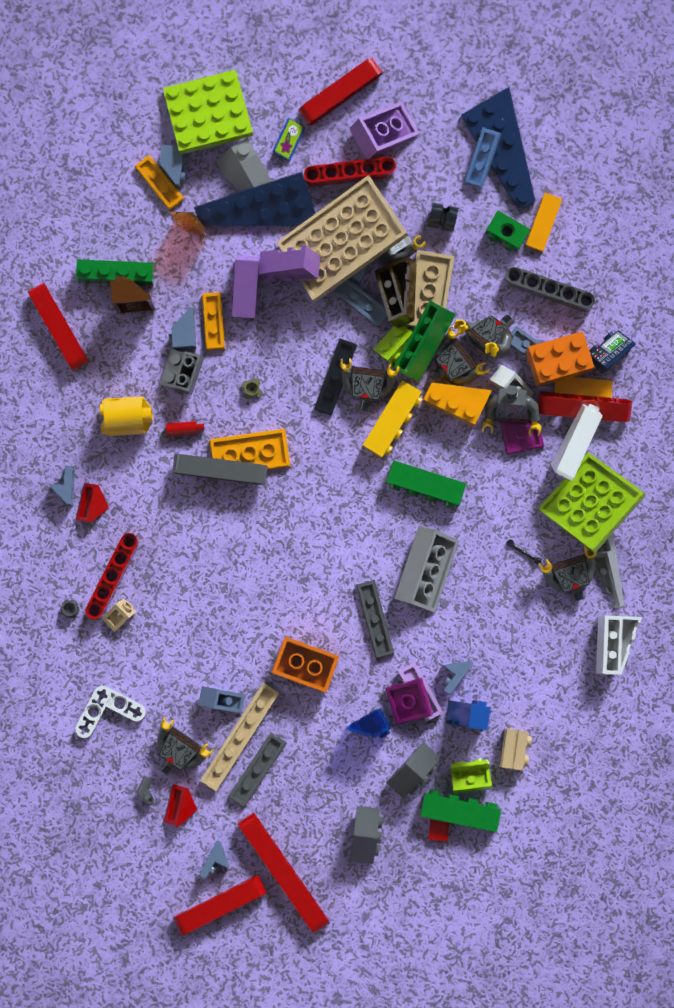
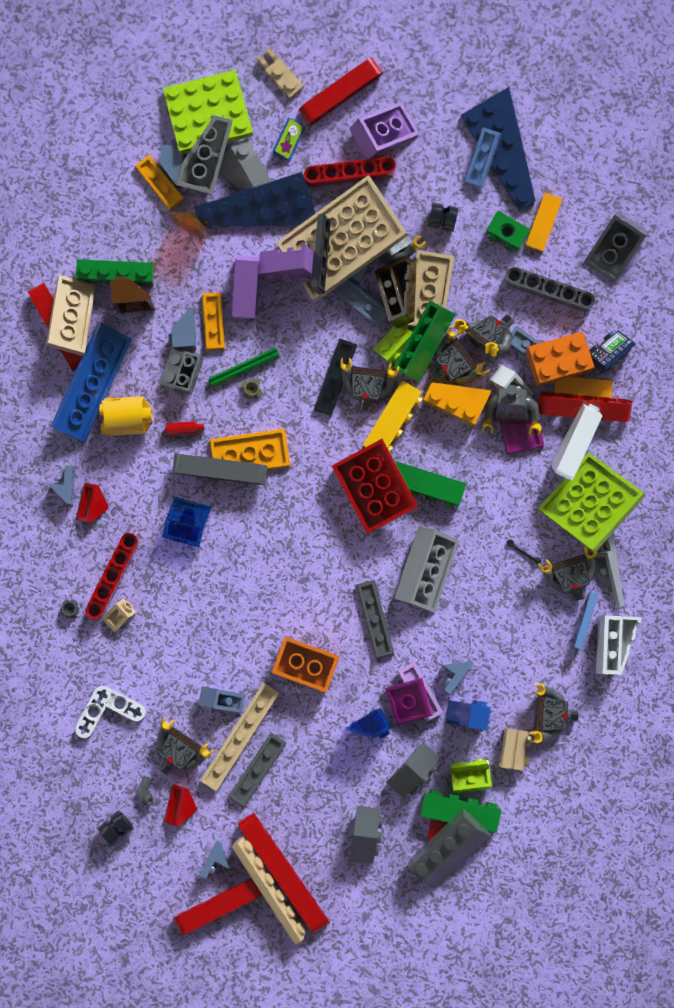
(70, 315): none -> tan plate
(91, 382): none -> blue plate
(115, 828): none -> black wheel
(186, 522): none -> clear blue slope
(204, 160): none -> light grey wedge
(244, 367): none -> green axle
(269, 890): none -> tan plate
(281, 74): none -> tan hinge
(321, 254): none -> black tile
(374, 486): none -> red slope
(448, 849): none -> dark grey slope
(550, 714): none -> torso
(585, 620): none -> medium blue tile
(616, 246): none -> dark grey slope

